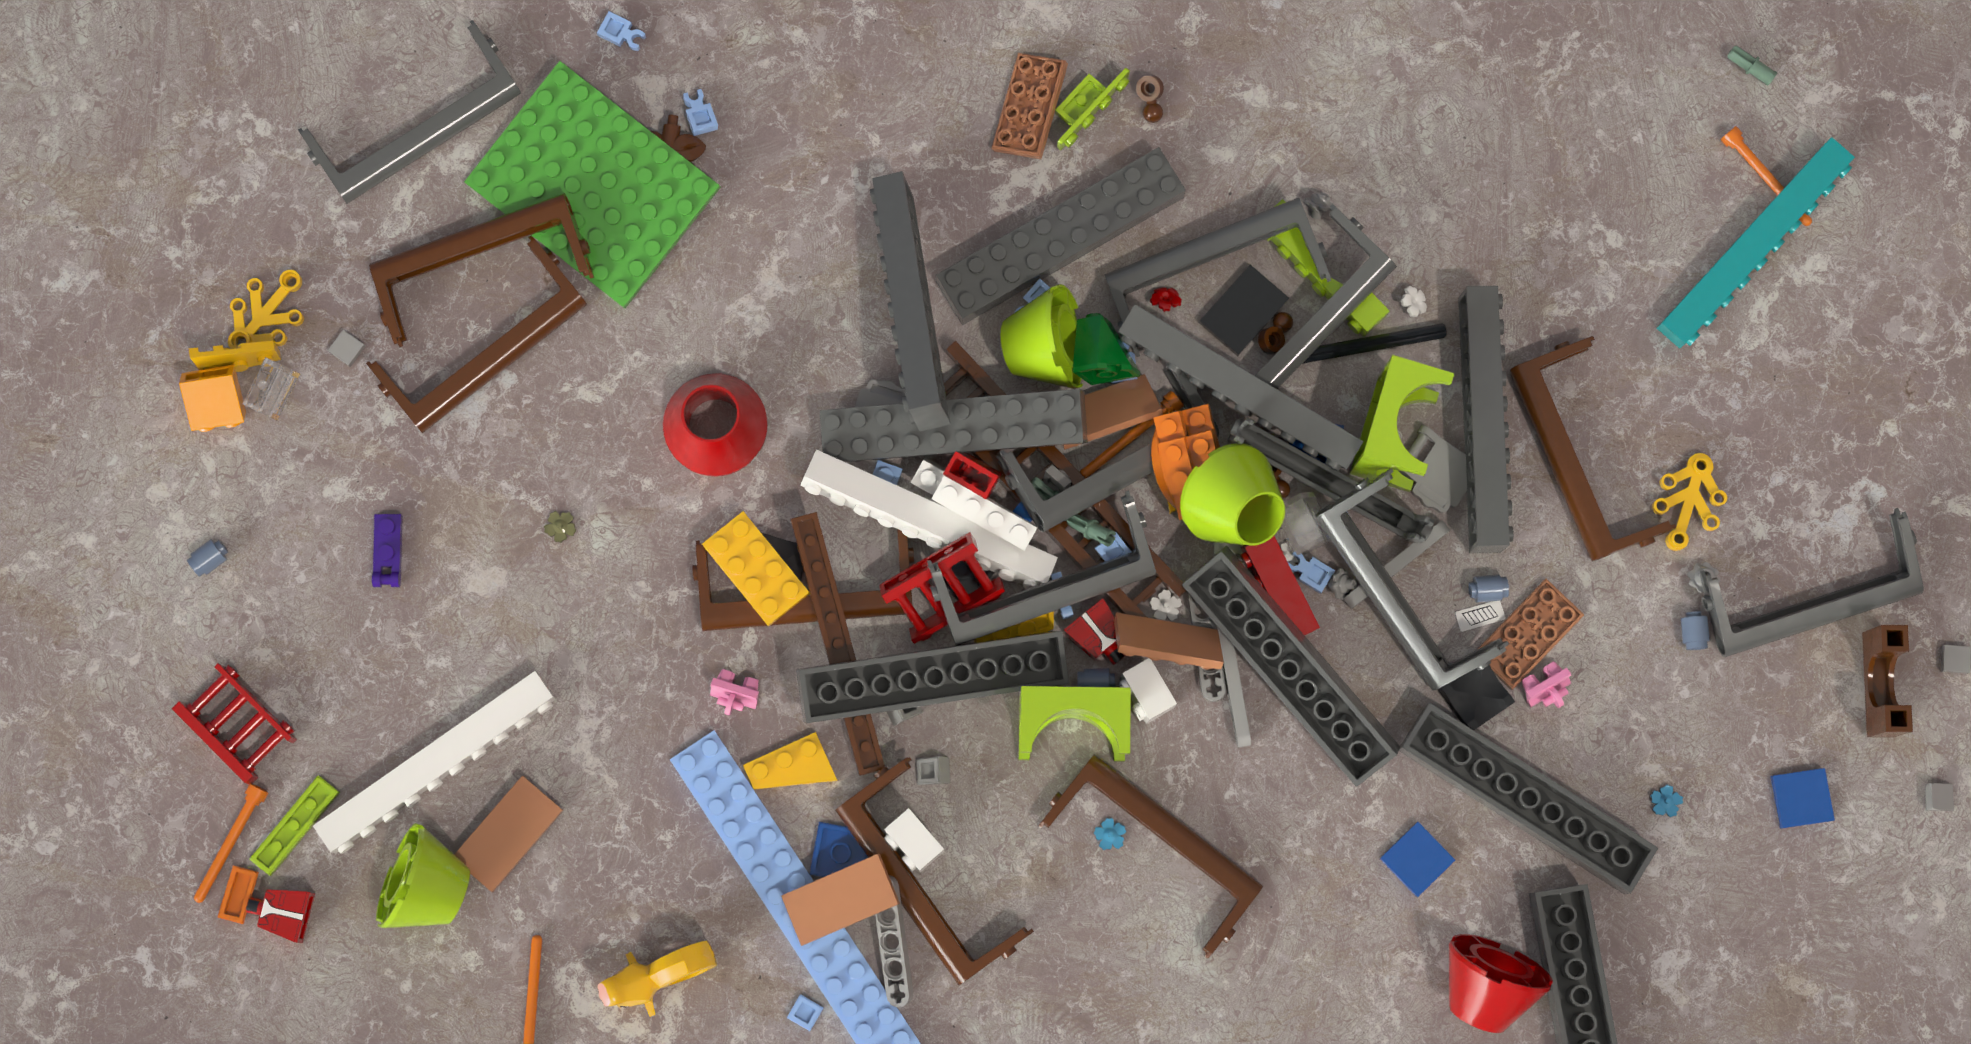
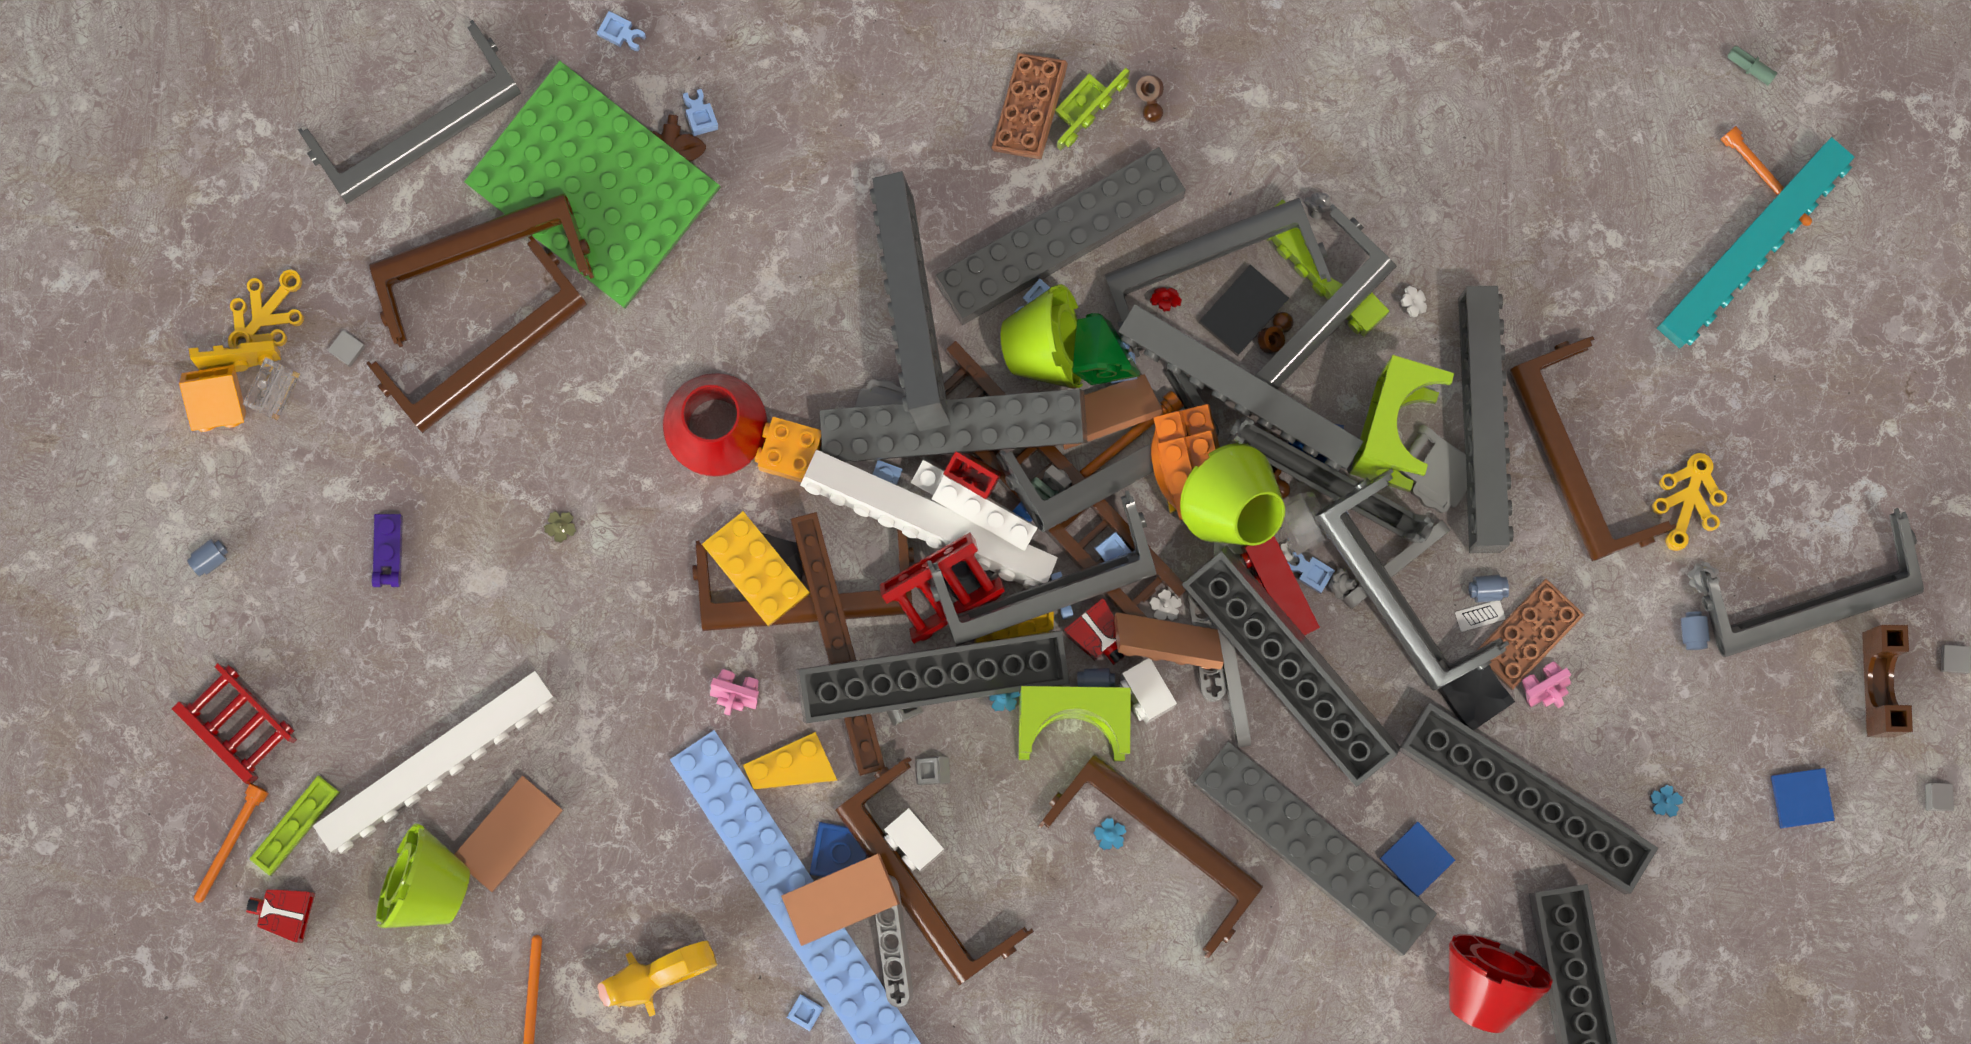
(237, 893): orange tile -> none
(787, 448): none -> light orange brick
(1006, 699): none -> dark azure plant
(1092, 529): sand green axle -> none
(1315, 849): none -> dark grey brick
(1378, 342): black axle -> none

